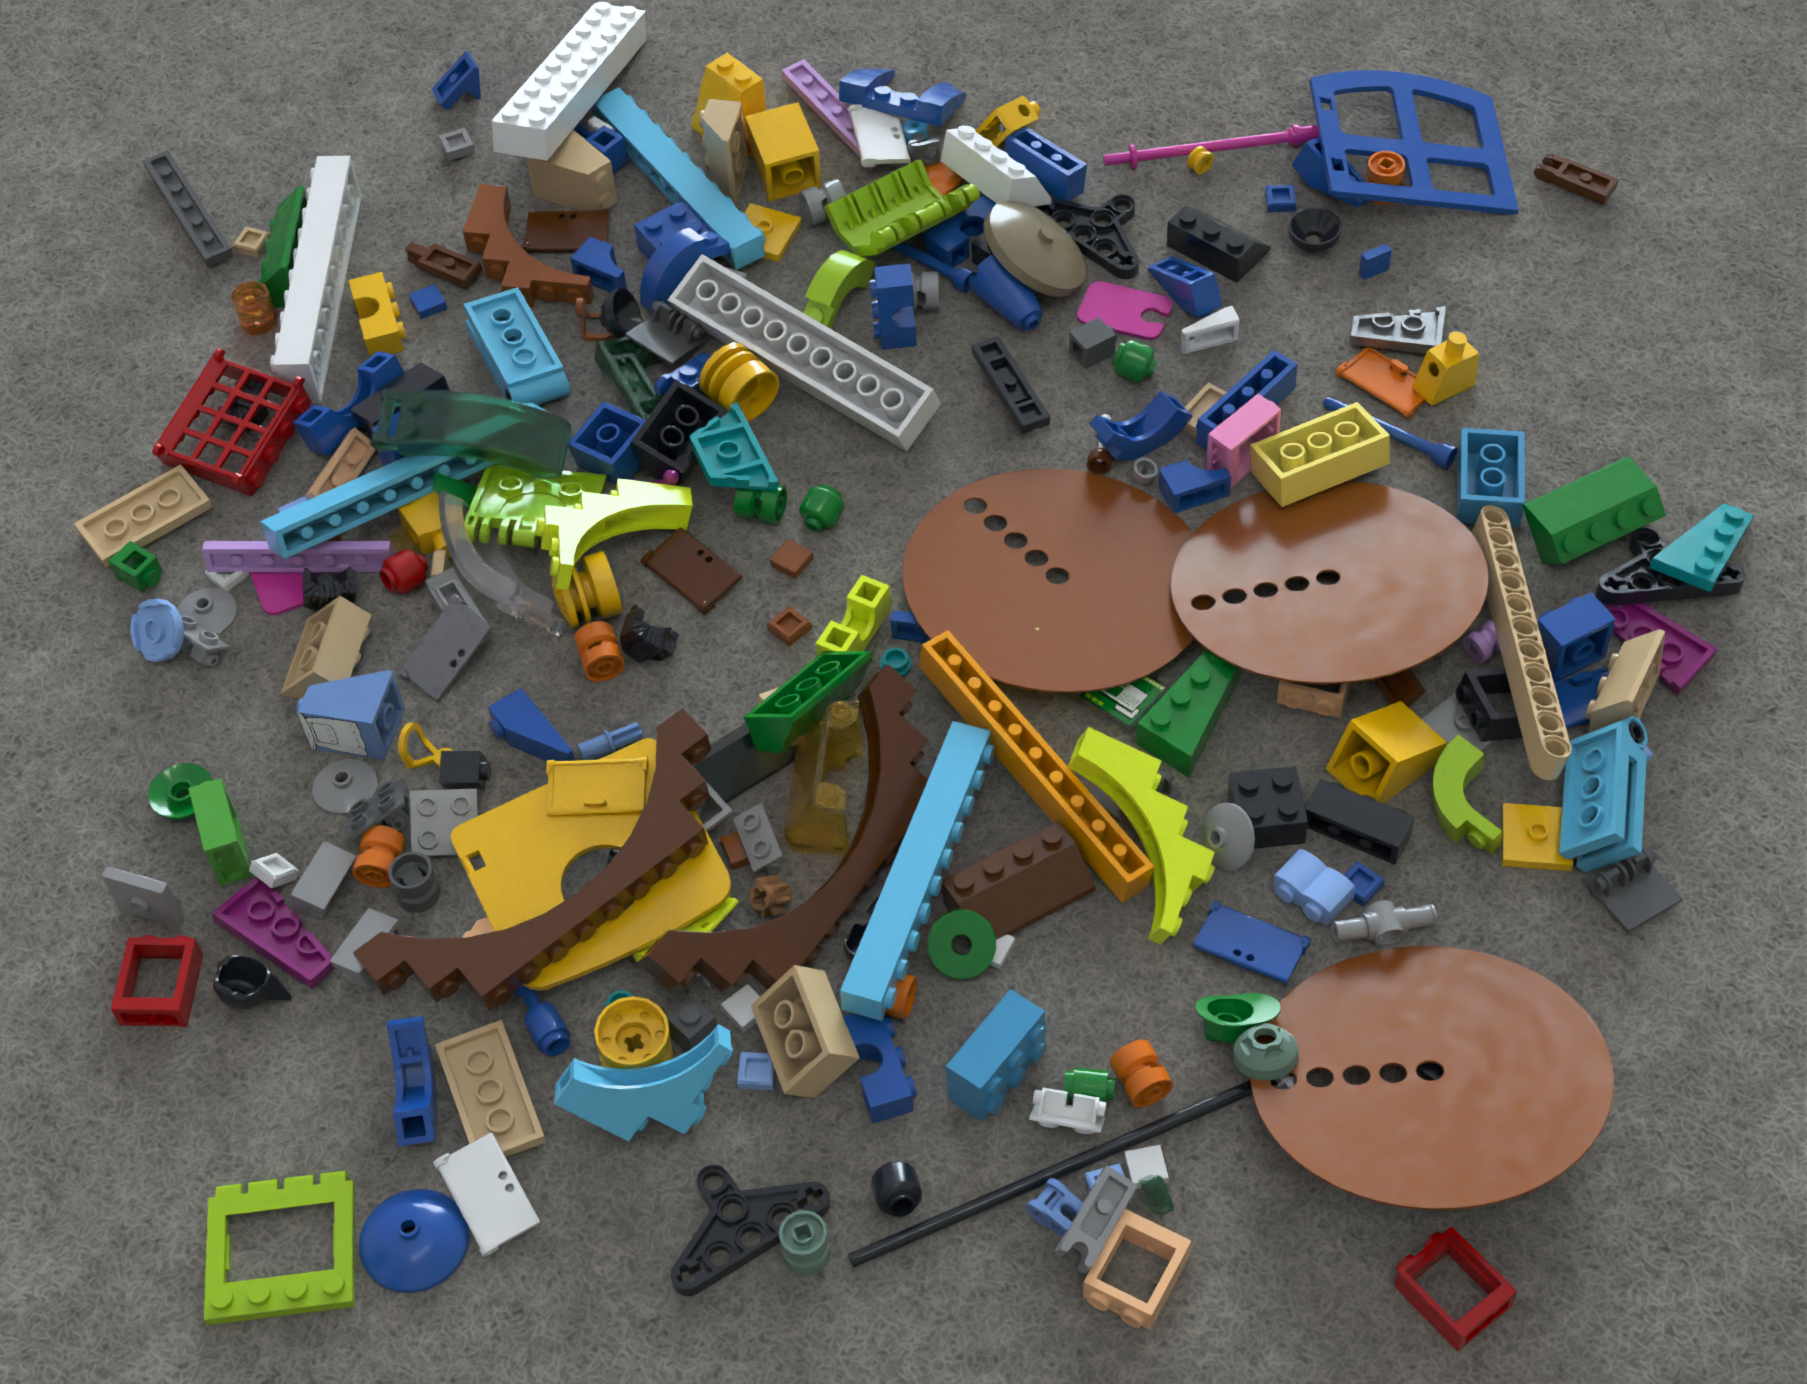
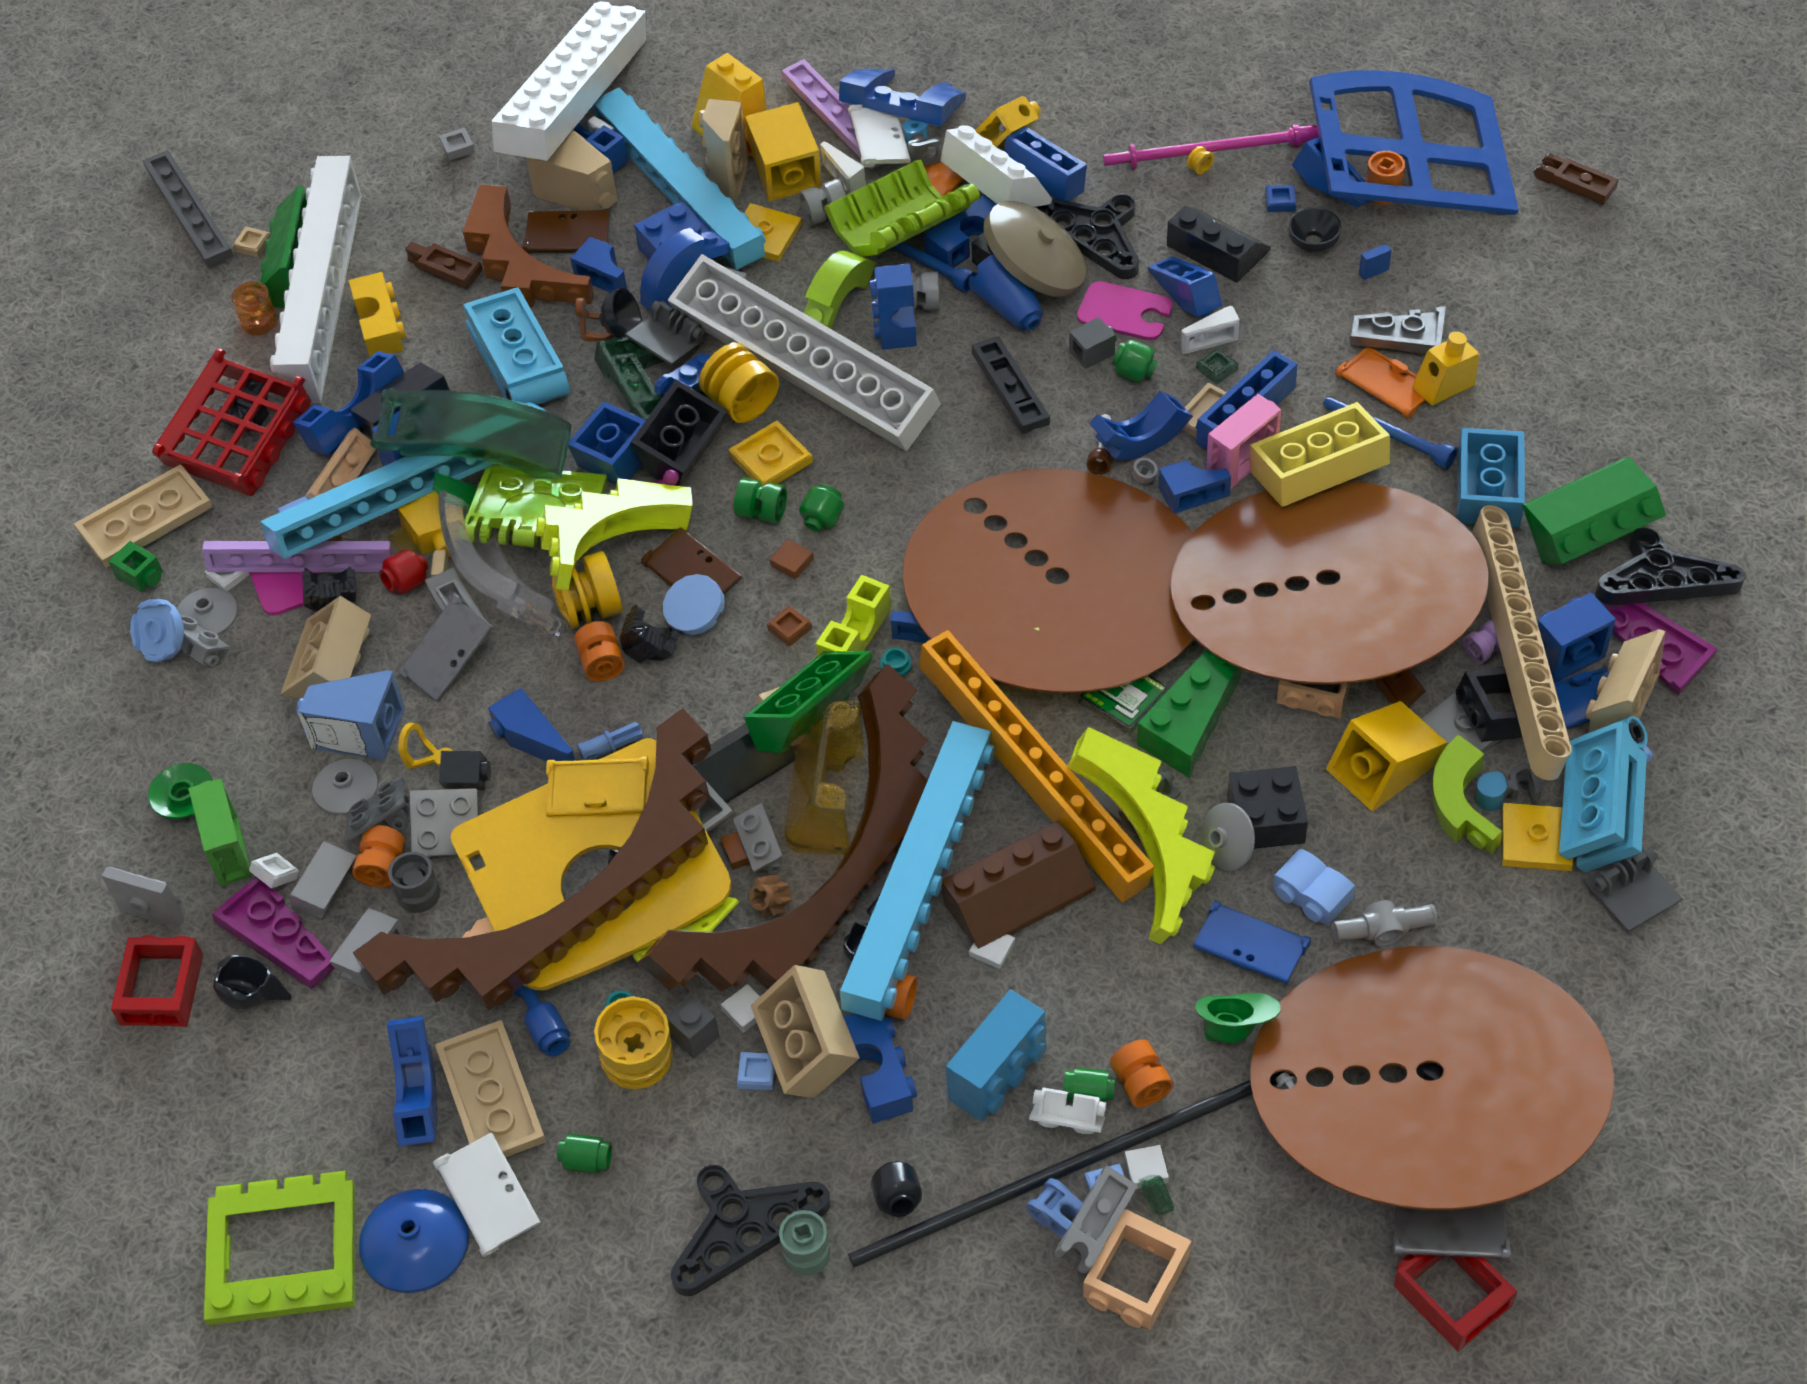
(428, 301): blue tile -> none
(459, 78): blue slope -> none
(584, 1153): none -> green brick
(628, 1097): medium azure arch -> none
(693, 604): none -> light blue tile
(732, 453): teal wing -> none
(771, 454): none -> yellow plate
(842, 167): none -> white slope
(958, 964): green tile -> none
(1217, 366): none -> clear green tile
(1265, 1060): sand green piece -> none
(1359, 821): black brick -> none
(1366, 883): blue tile -> none
(1452, 1232): none -> flat silver door
(1494, 788): none -> leg
(1704, 549): teal wing -> none

